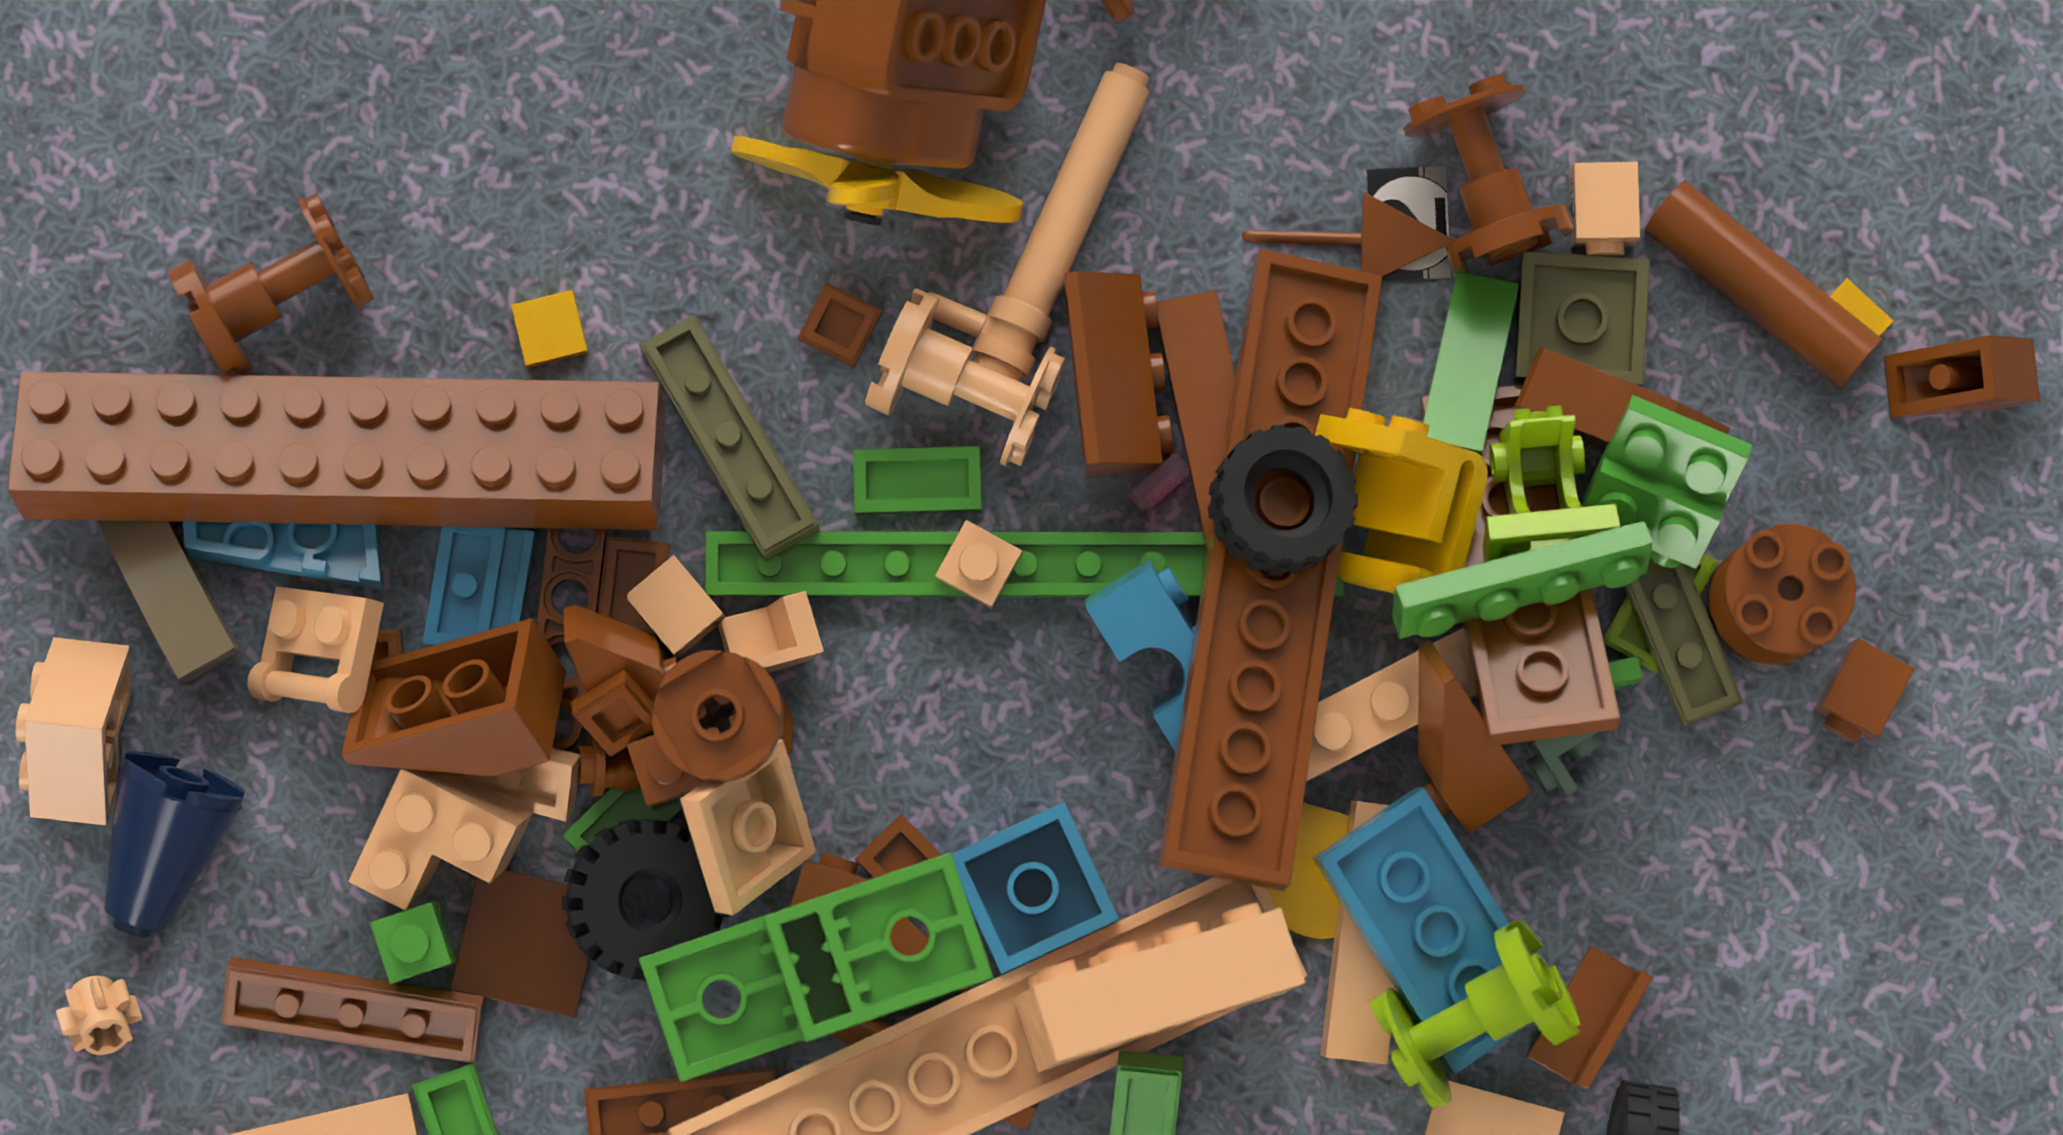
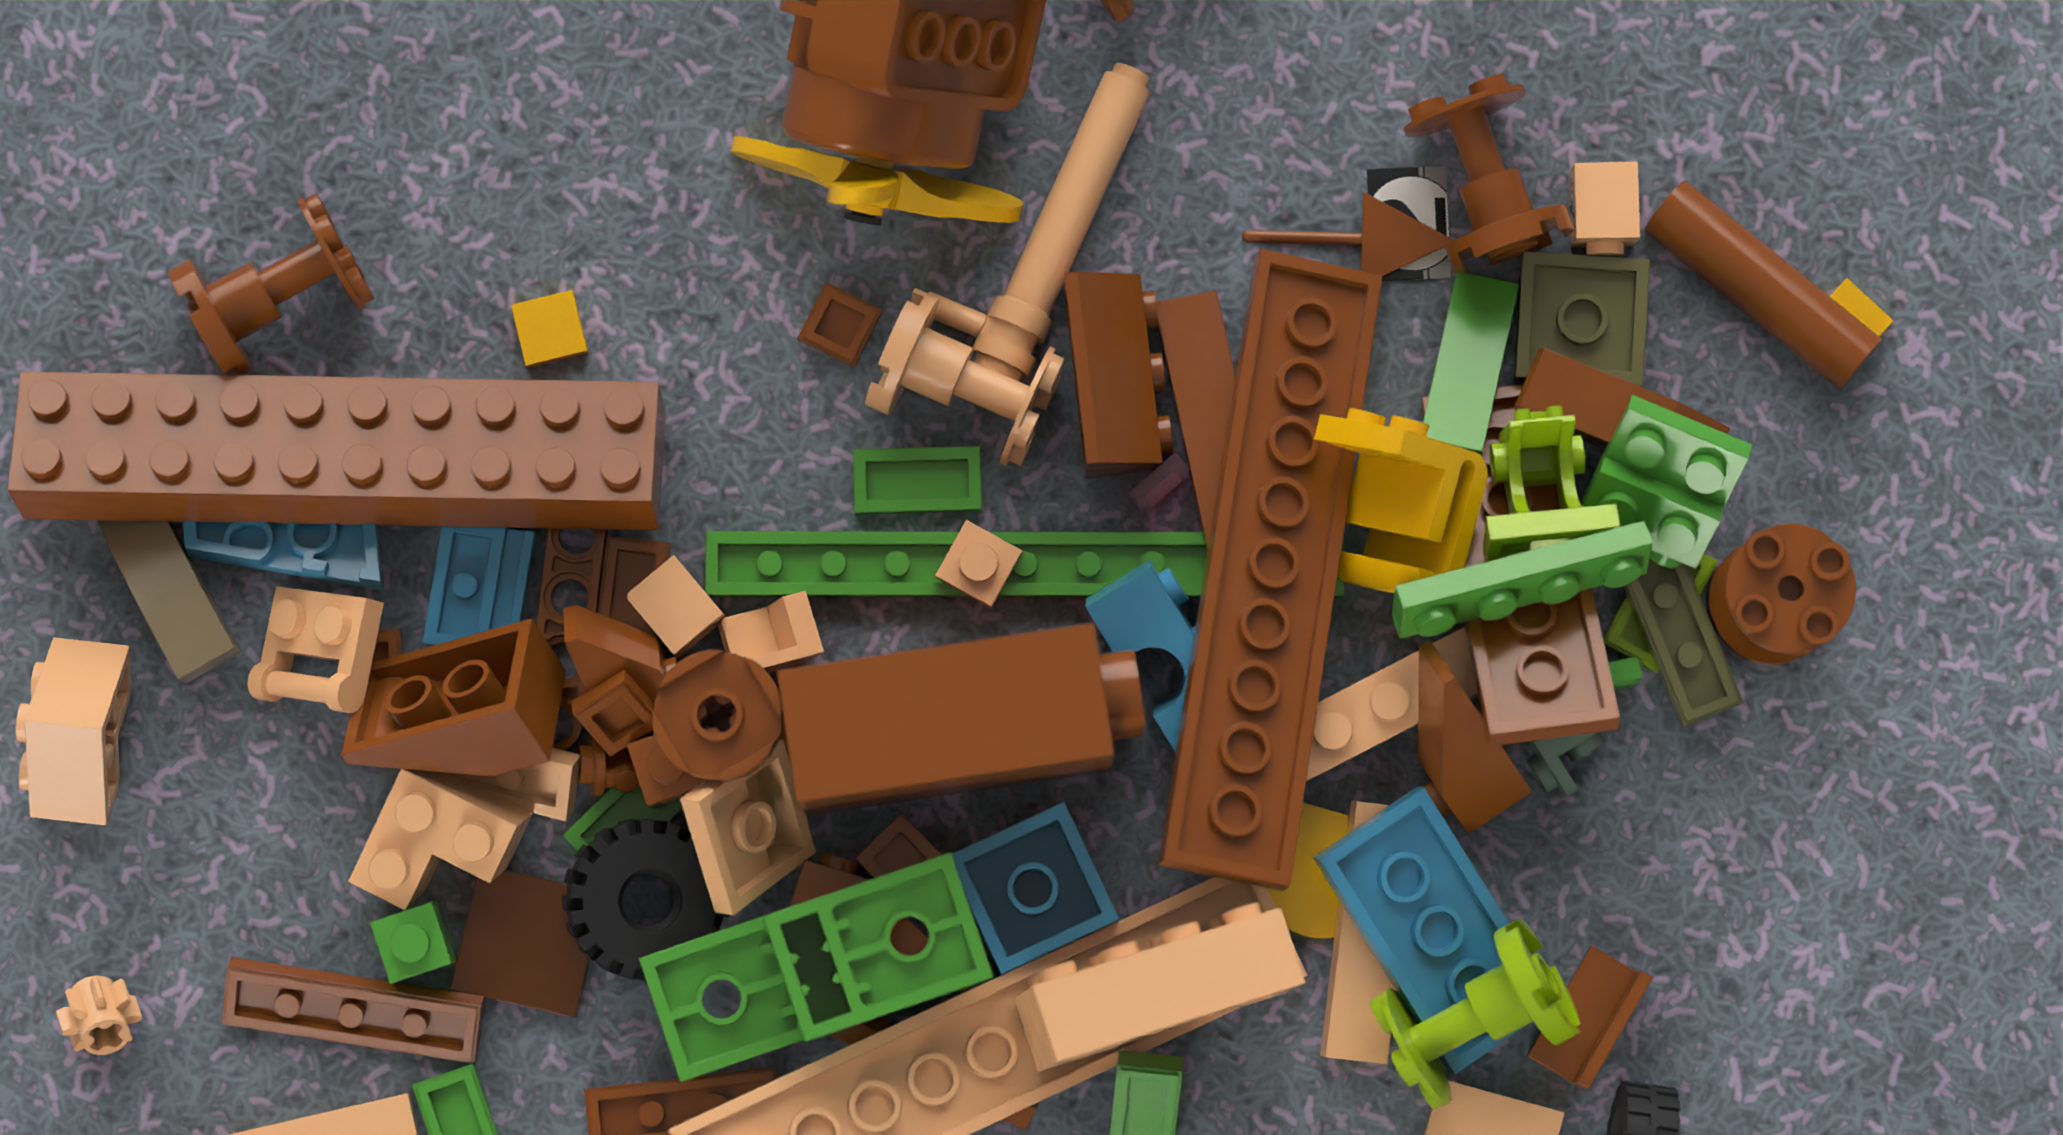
(162, 837): dark blue cone -> none
(729, 437): olive tile -> none
(957, 718): none -> dark orange brick
(1308, 458): black tyre -> none
(1862, 691): dark orange brick -> none
(1962, 377): dark orange slope -> none

